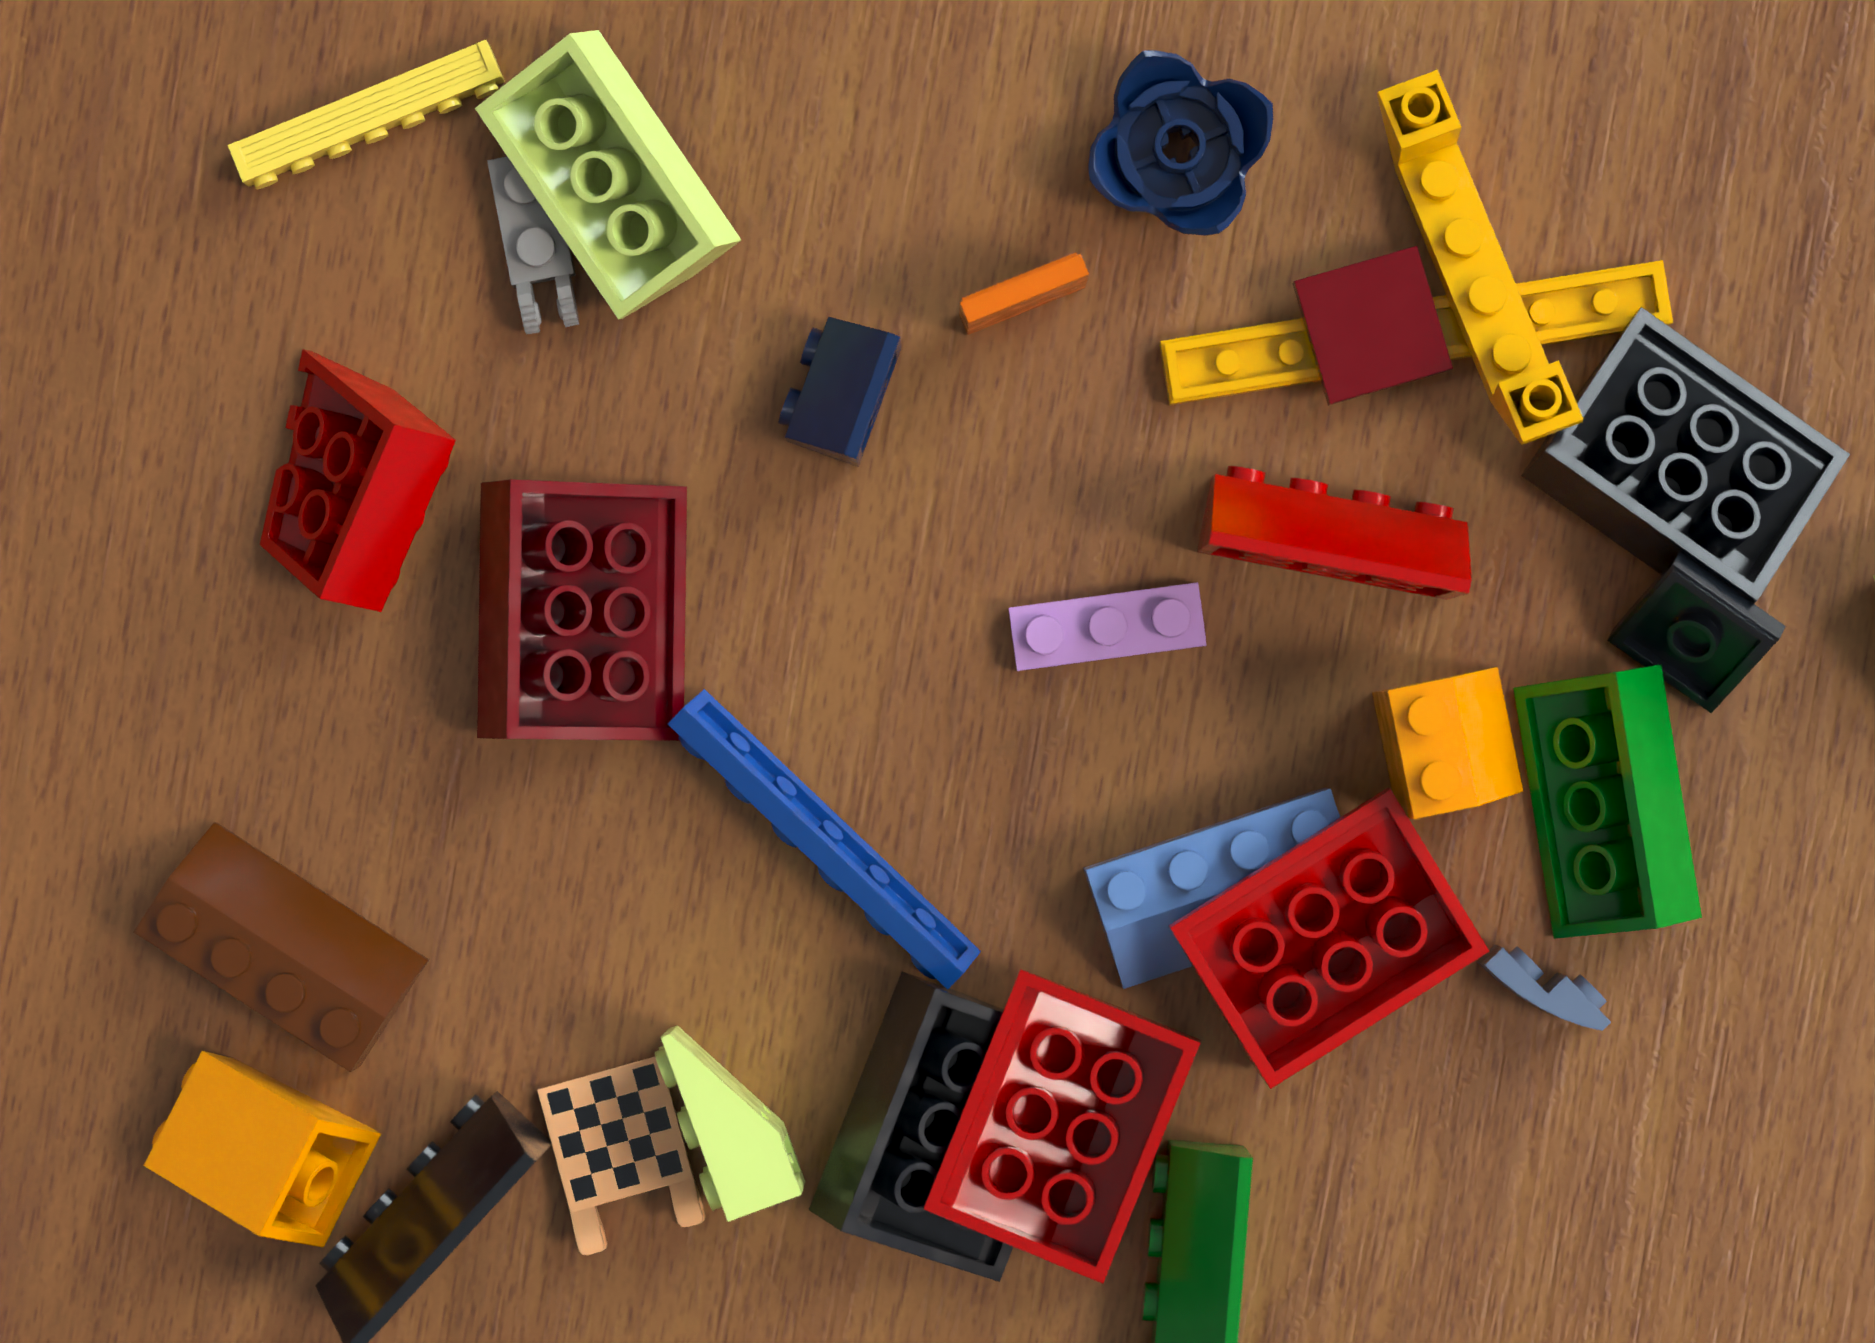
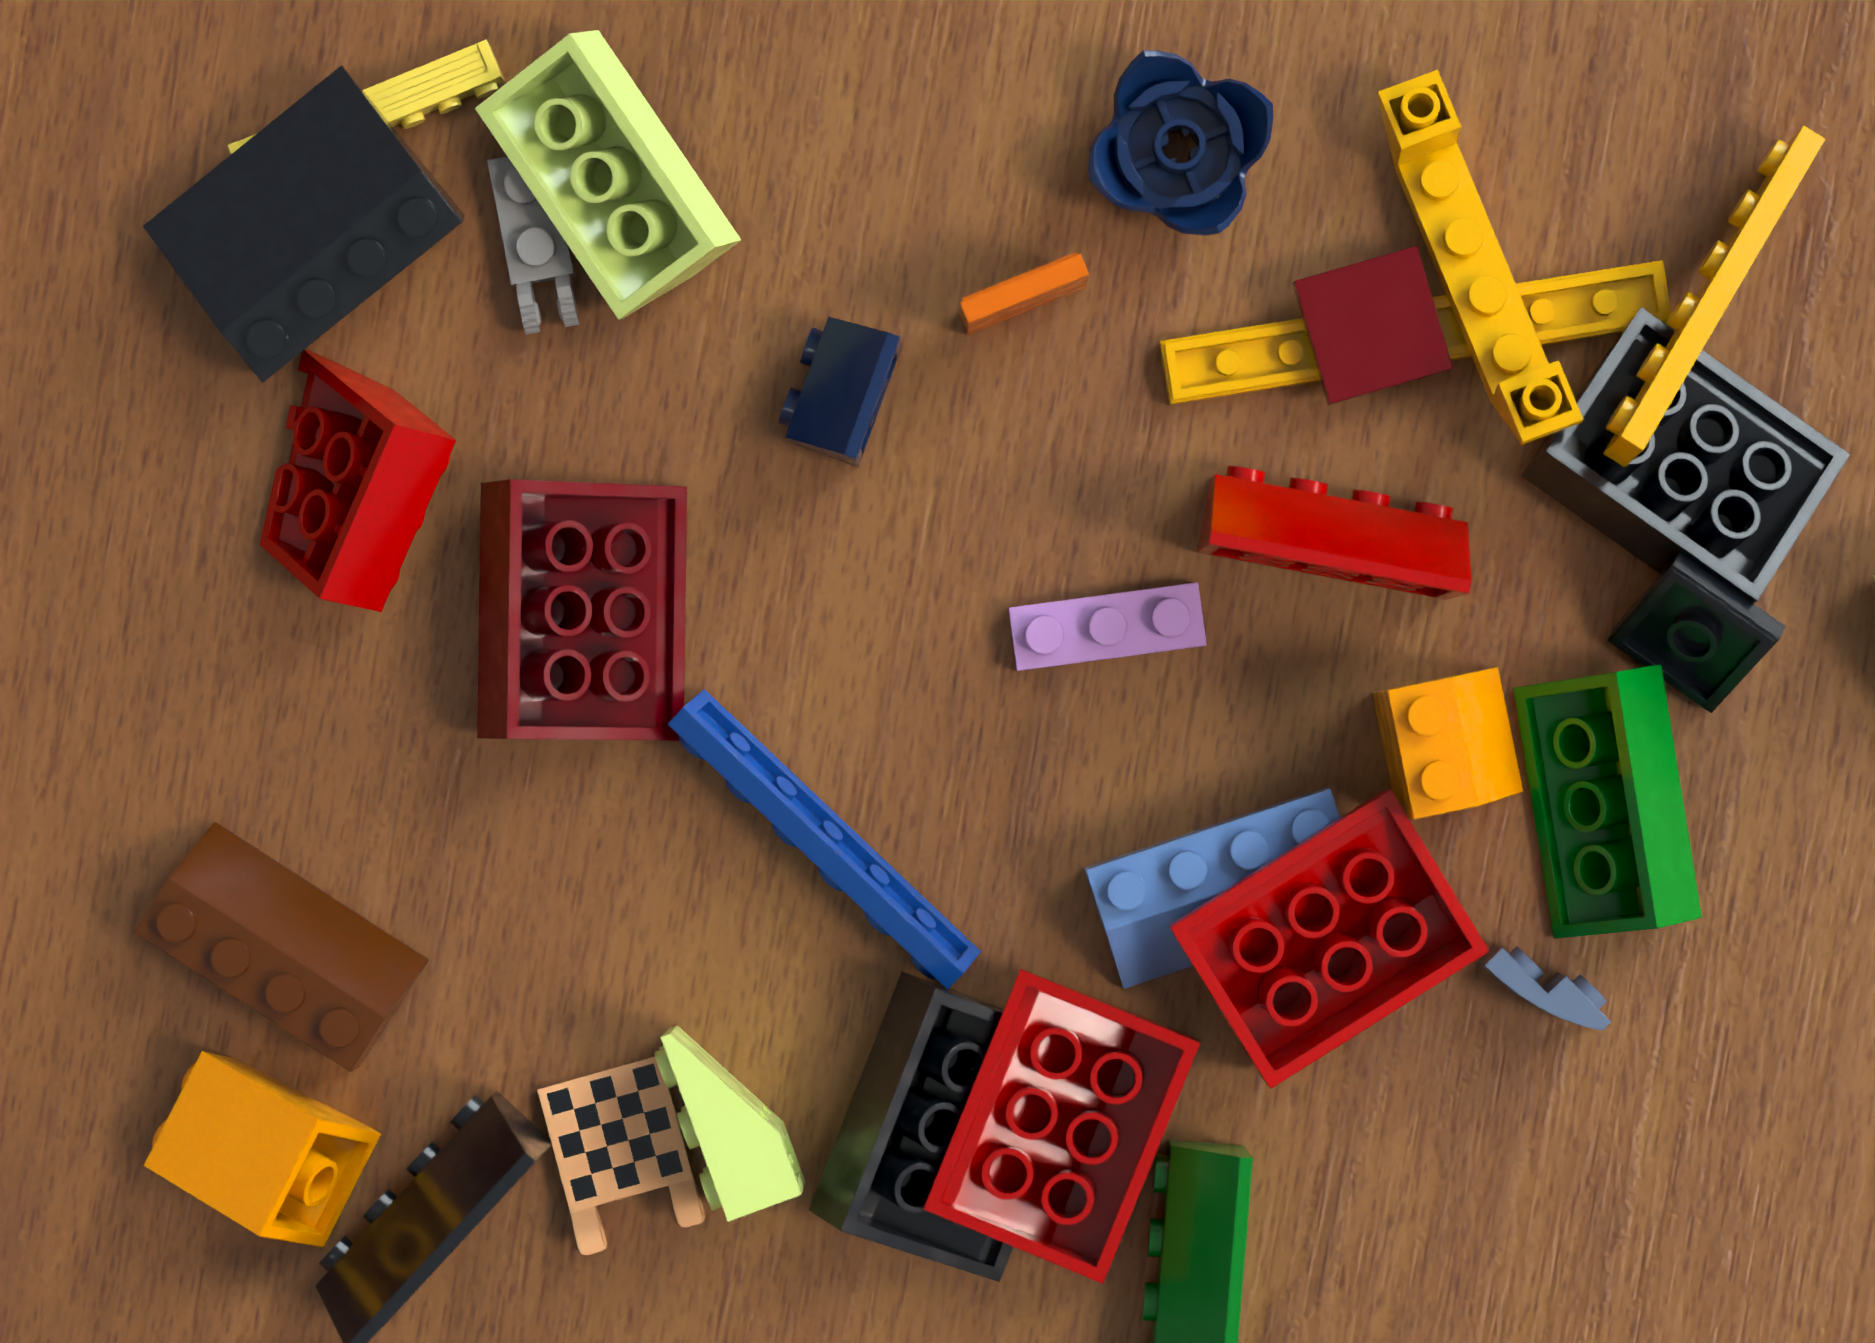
(303, 223): none -> black slope
(1699, 314): none -> yellow plate

